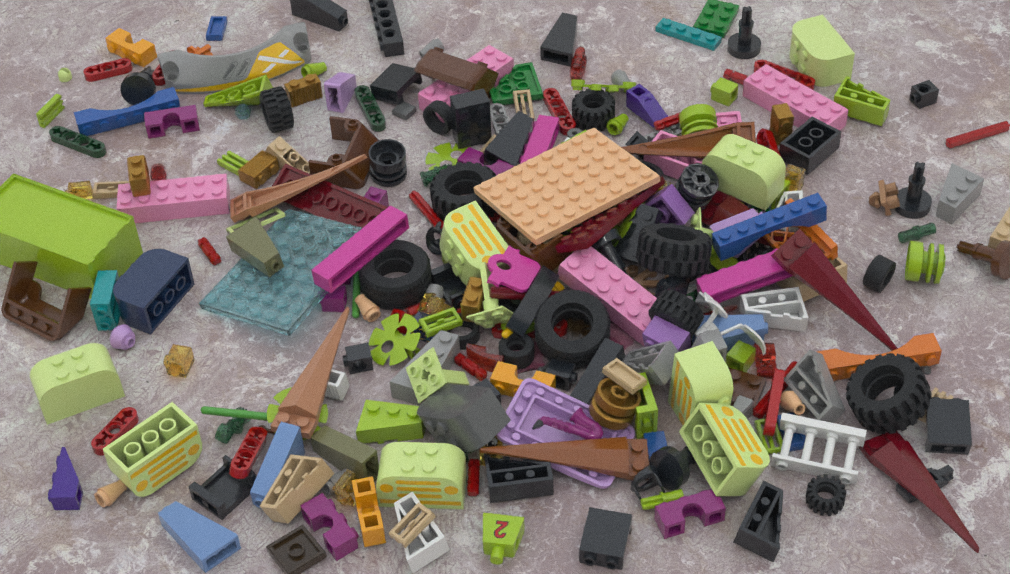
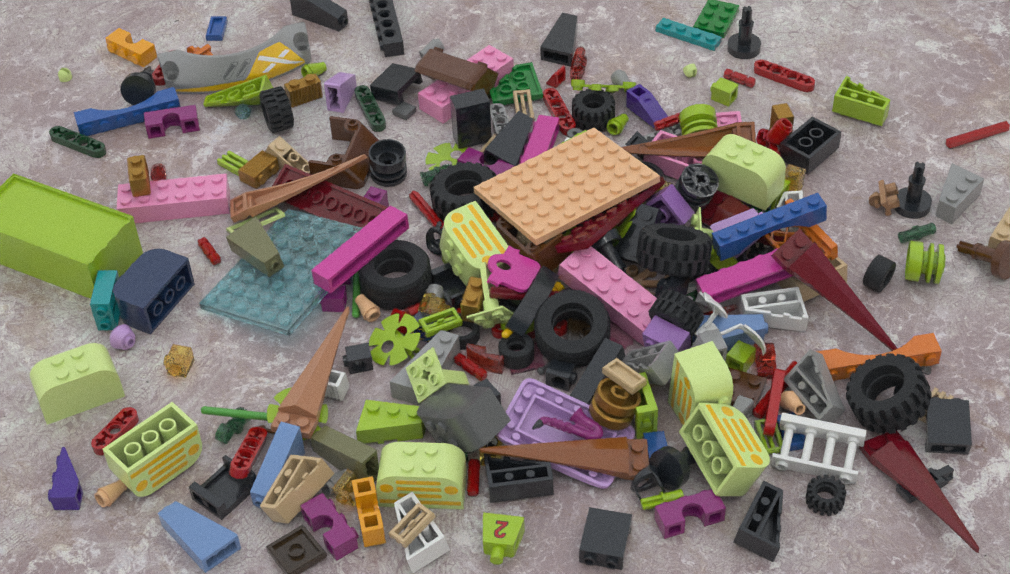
(26, 309): reddish brown windscreen -> none
(50, 110): lime tile -> none
(81, 189): clear yellow bracket -> none
(106, 190): tan tile -> none
(117, 67): red beam -> none
(432, 120): black tyre -> none
(506, 378): light orange arch -> none
(557, 78): none -> red slope
(690, 70): none -> yellowish green hinge
(771, 87): bright pink brick -> none
(779, 131): none -> red brick
(820, 51): yellowish green brick -> none
(924, 94): black brick -> none

